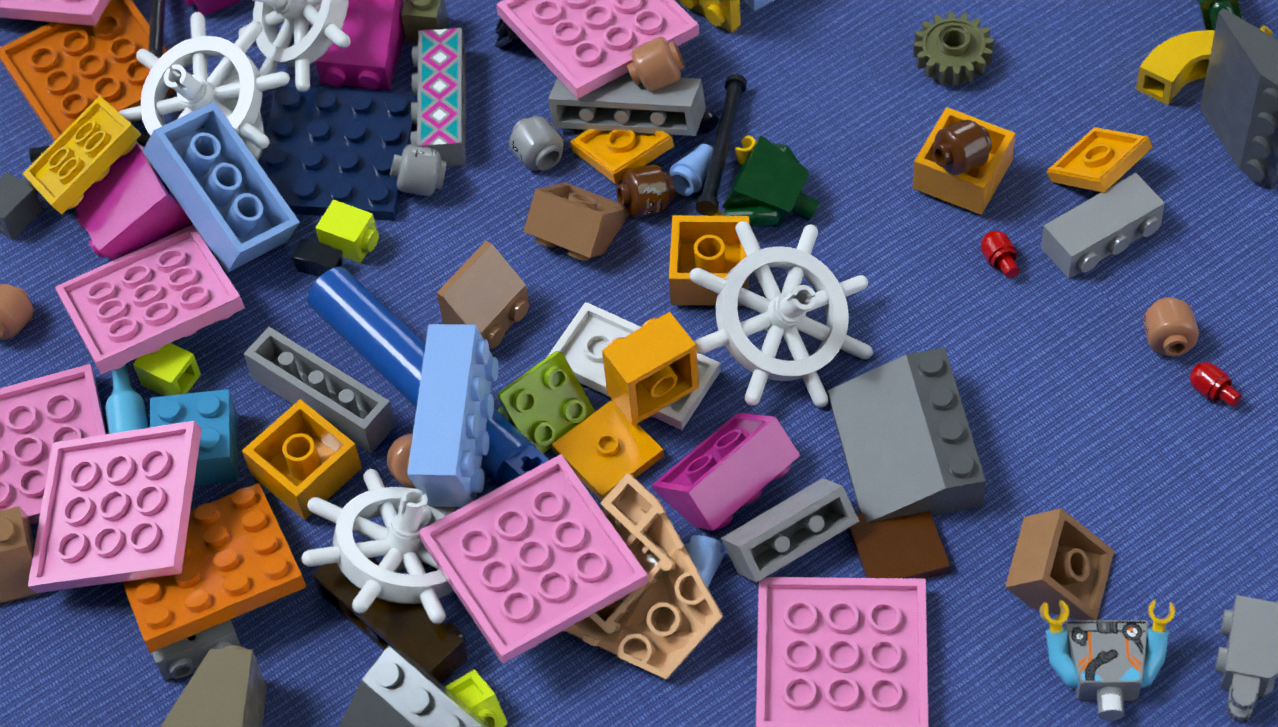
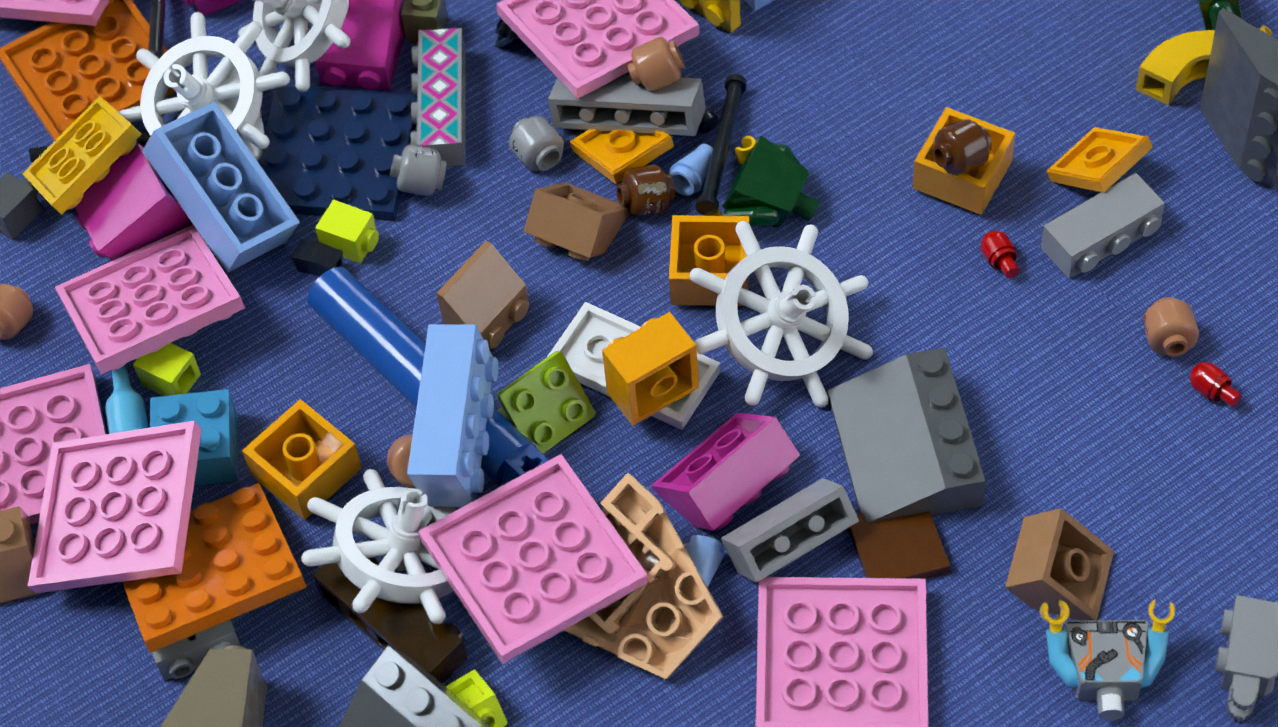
(334, 395): light grey brick -> none
(607, 449): light orange plate -> none
(953, 49): olive gear -> none

